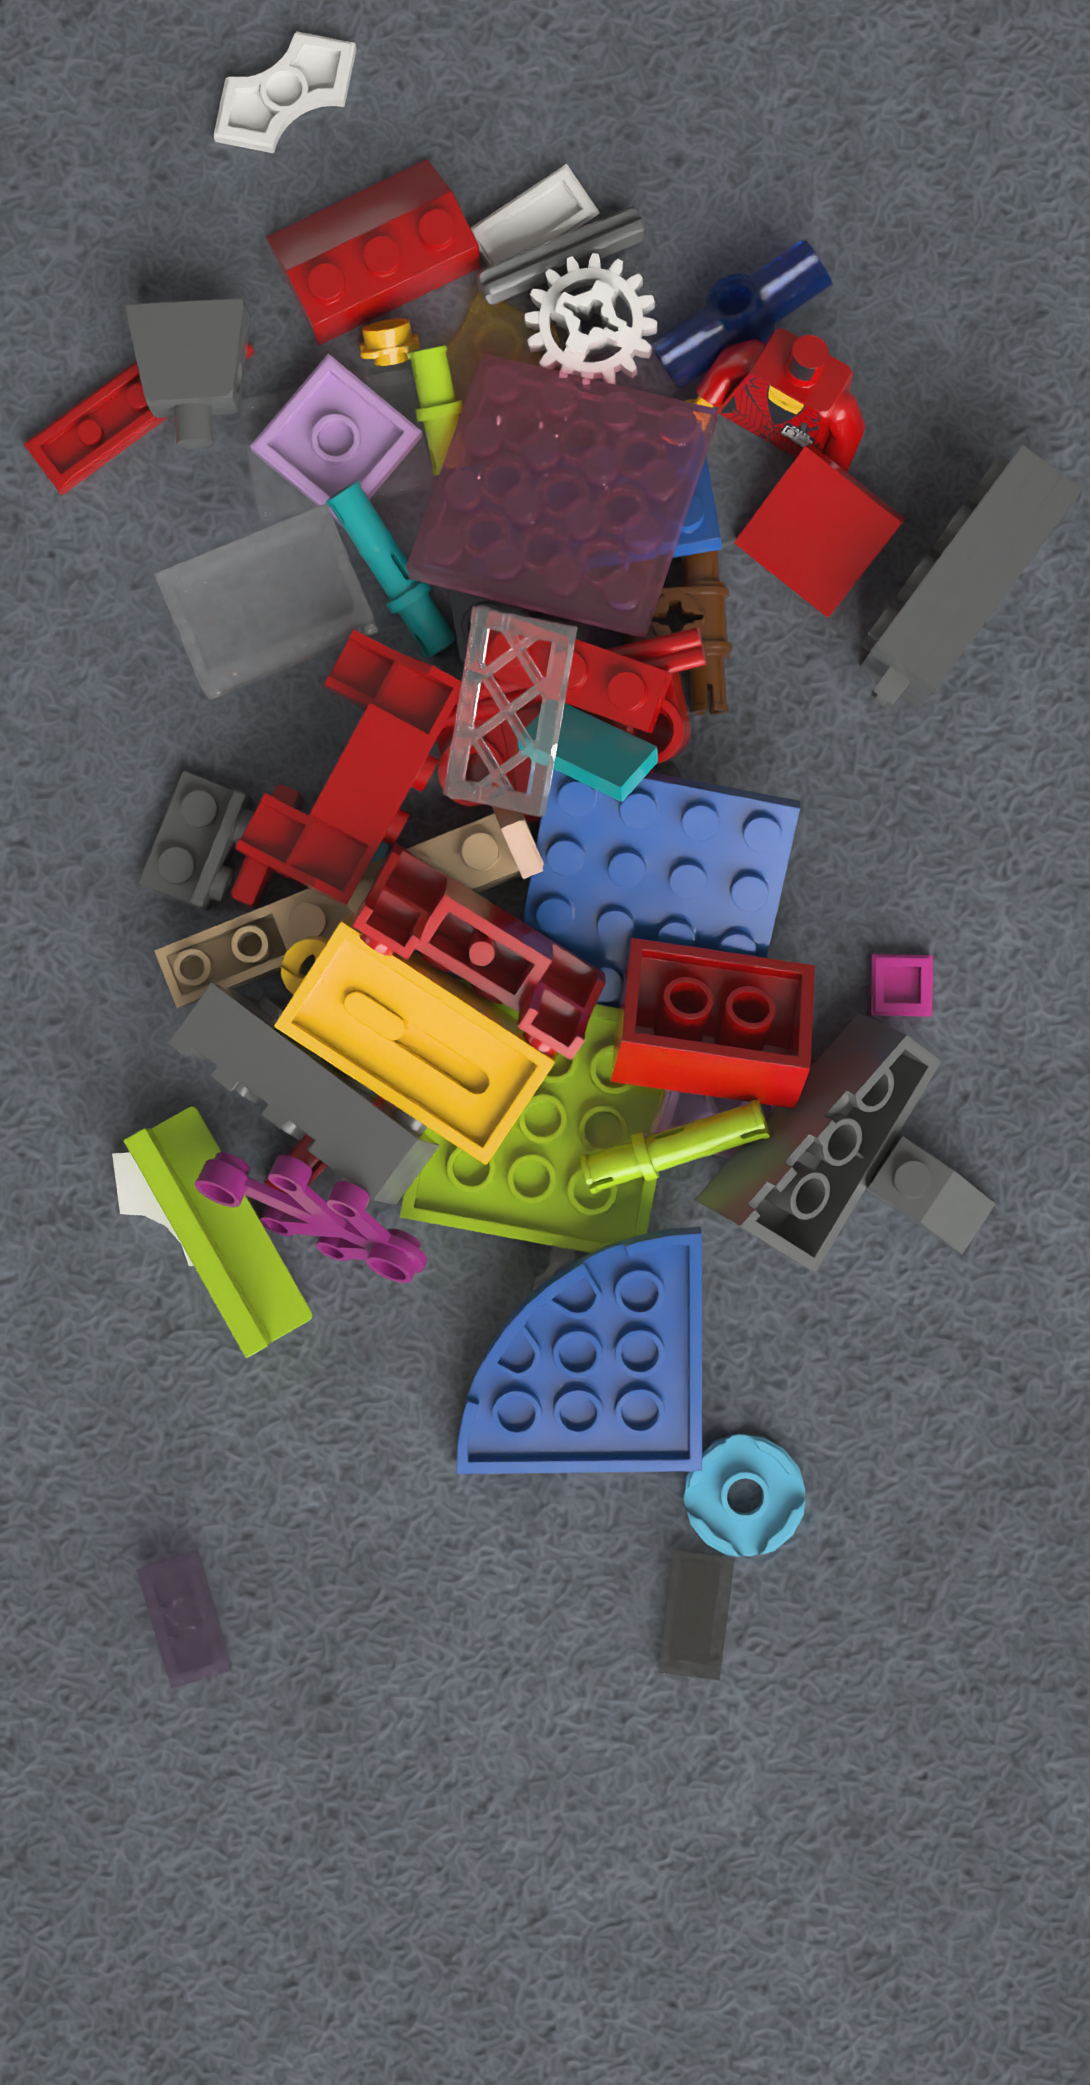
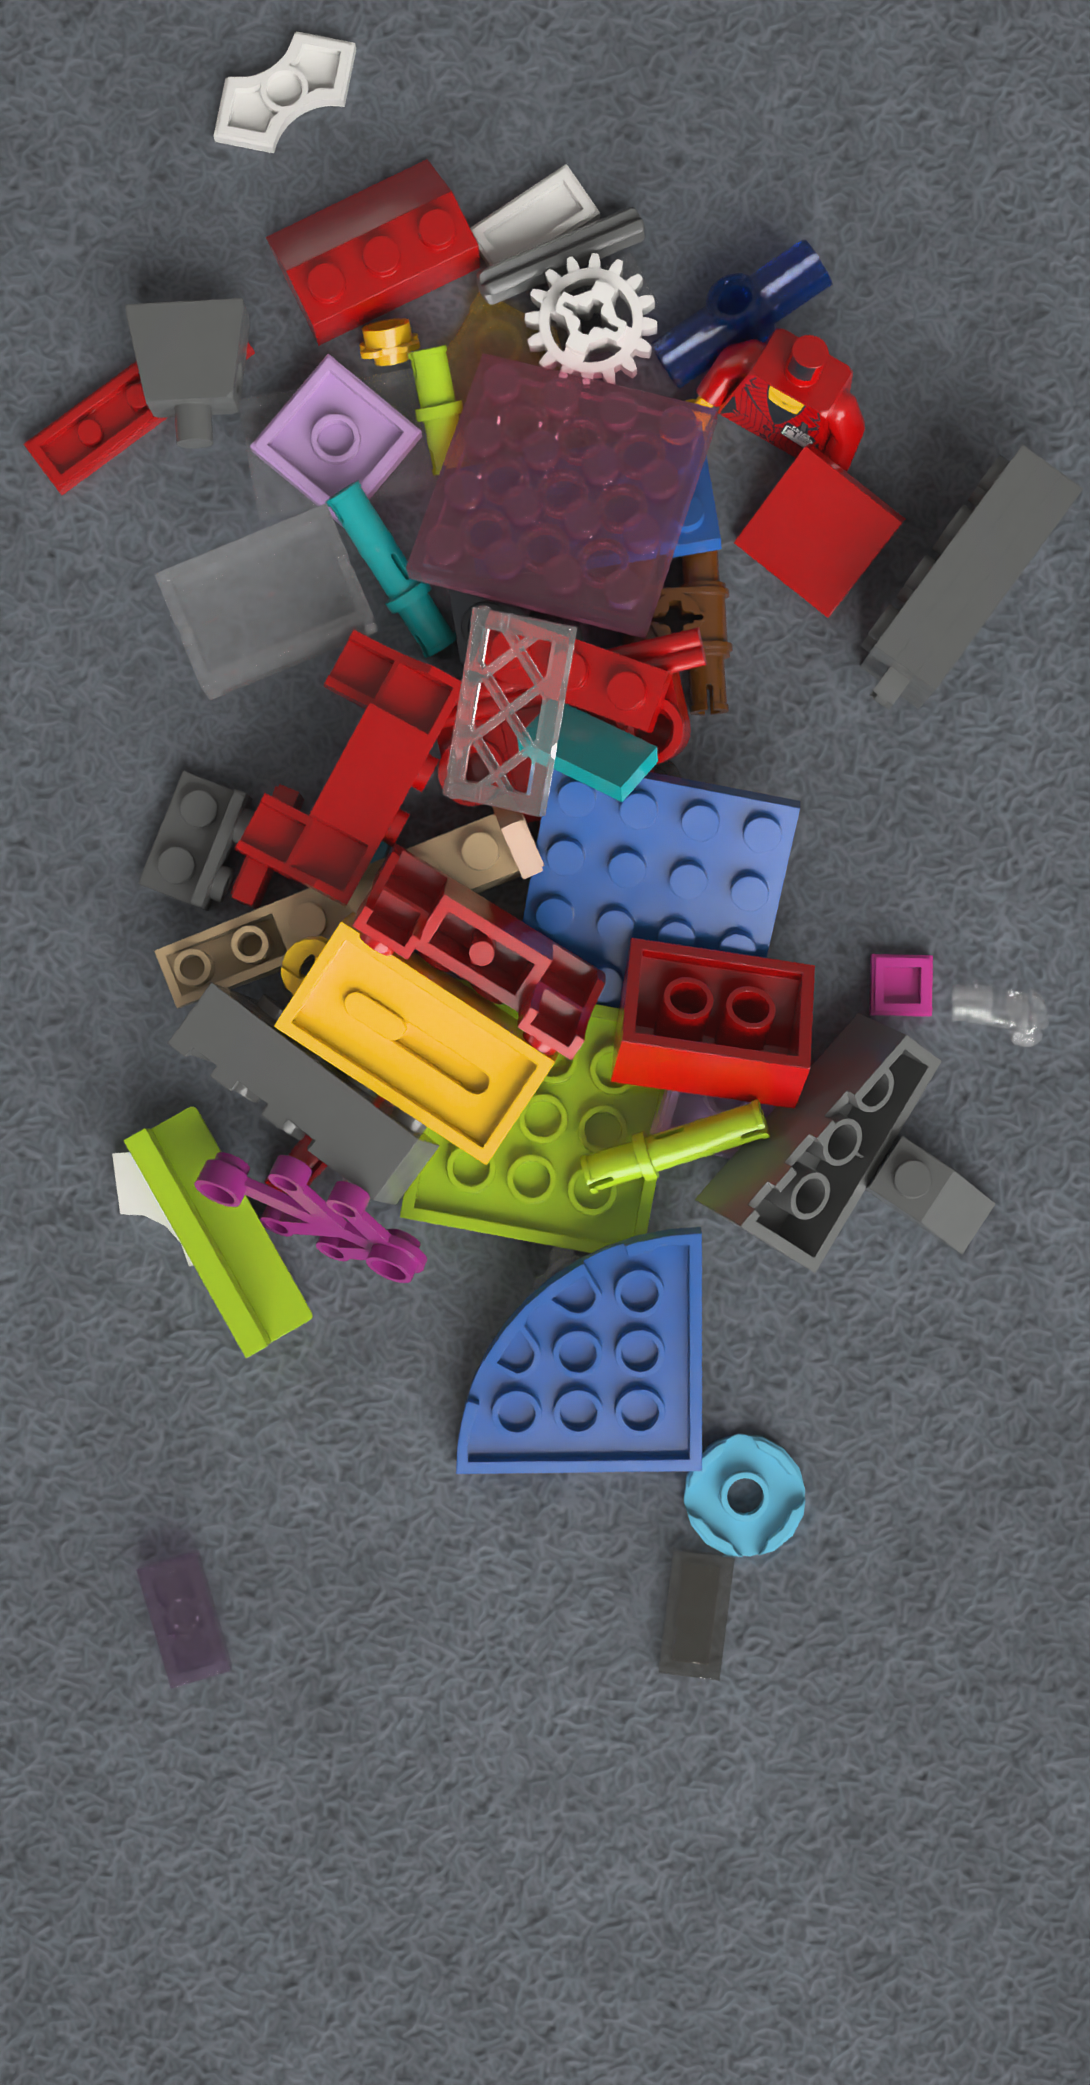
(996, 1007): none -> clear arm

